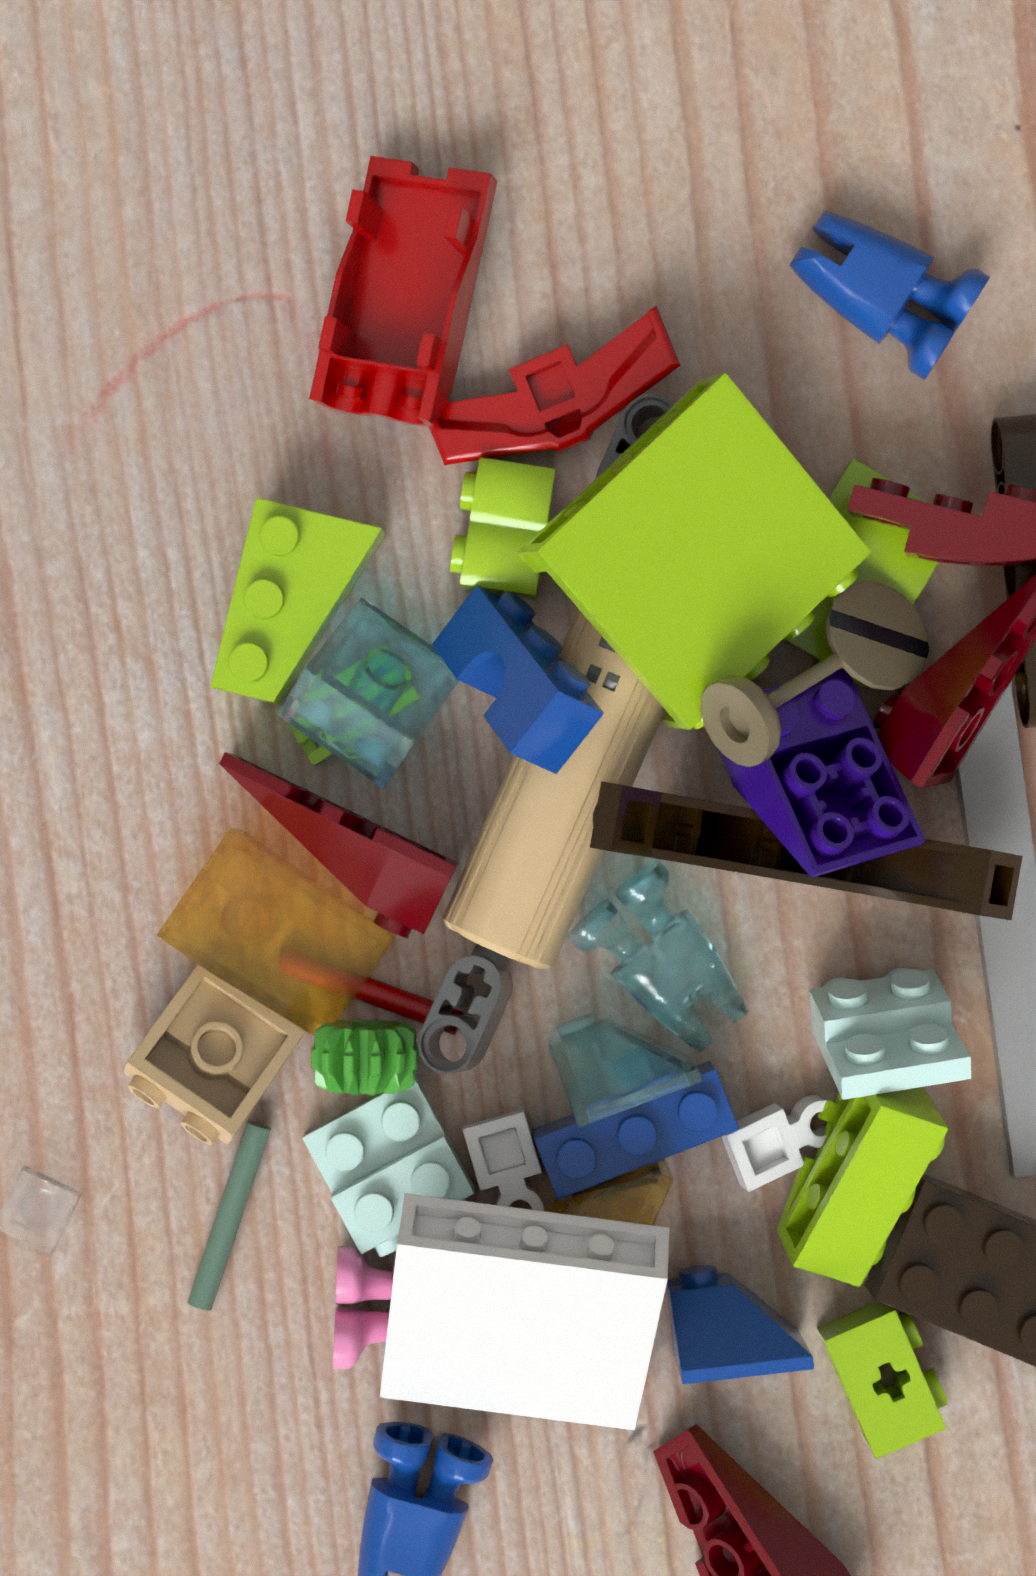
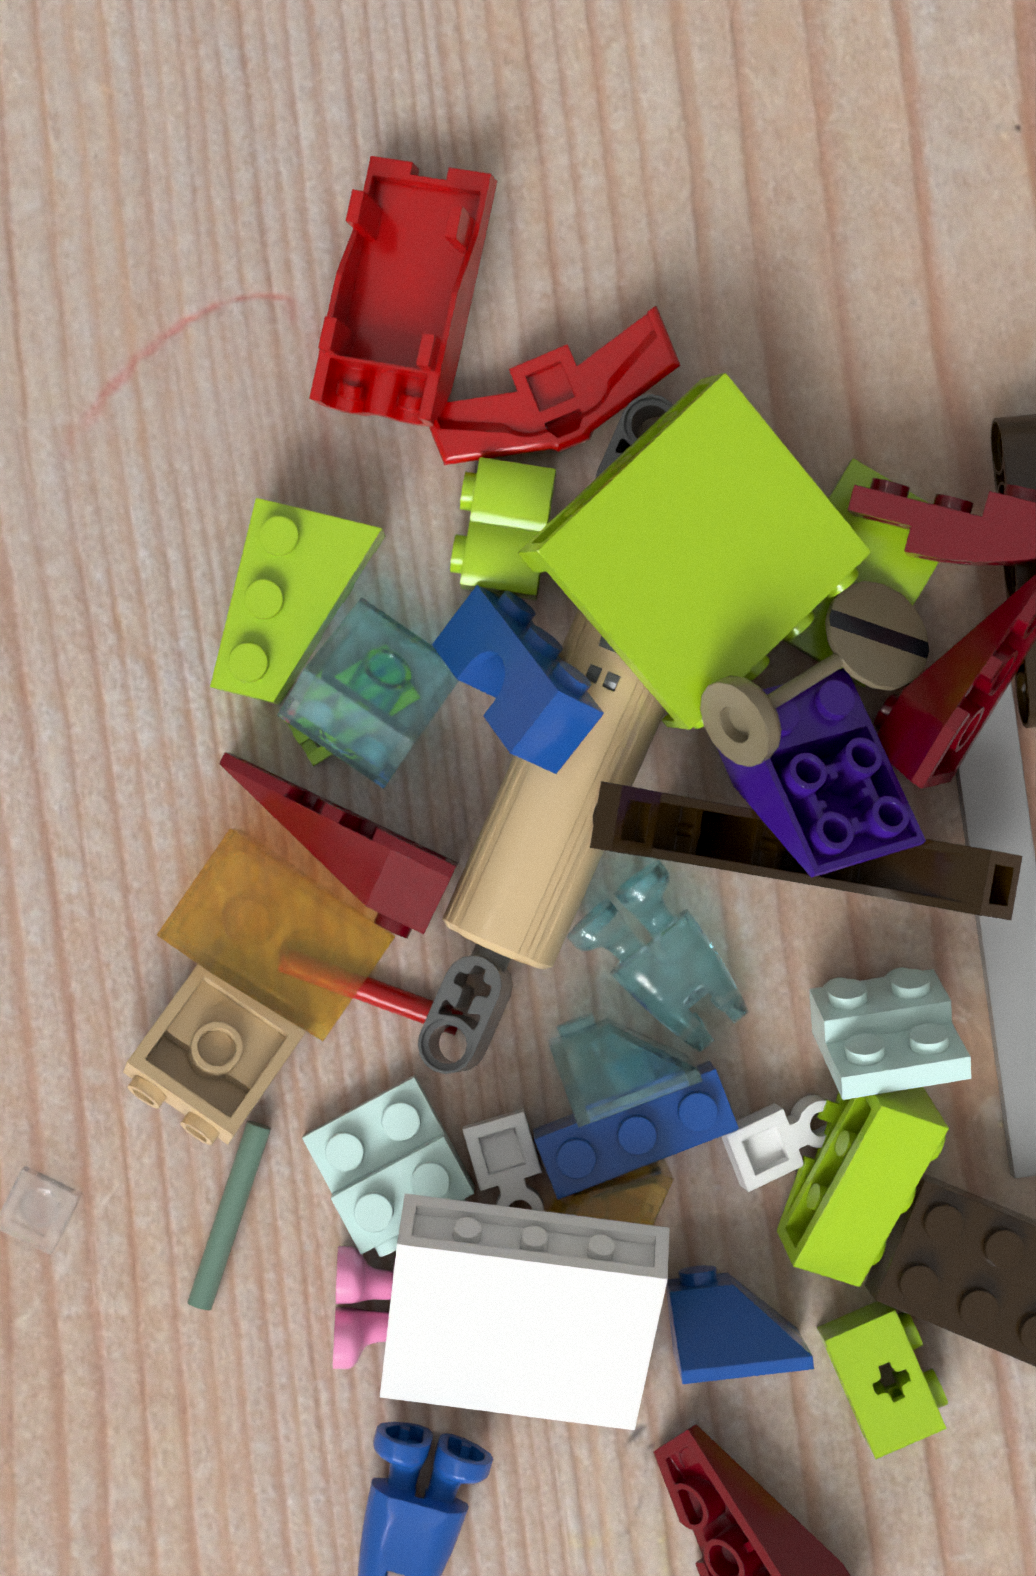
(365, 1056): bright green gear -> none
(879, 282): blue piece -> none

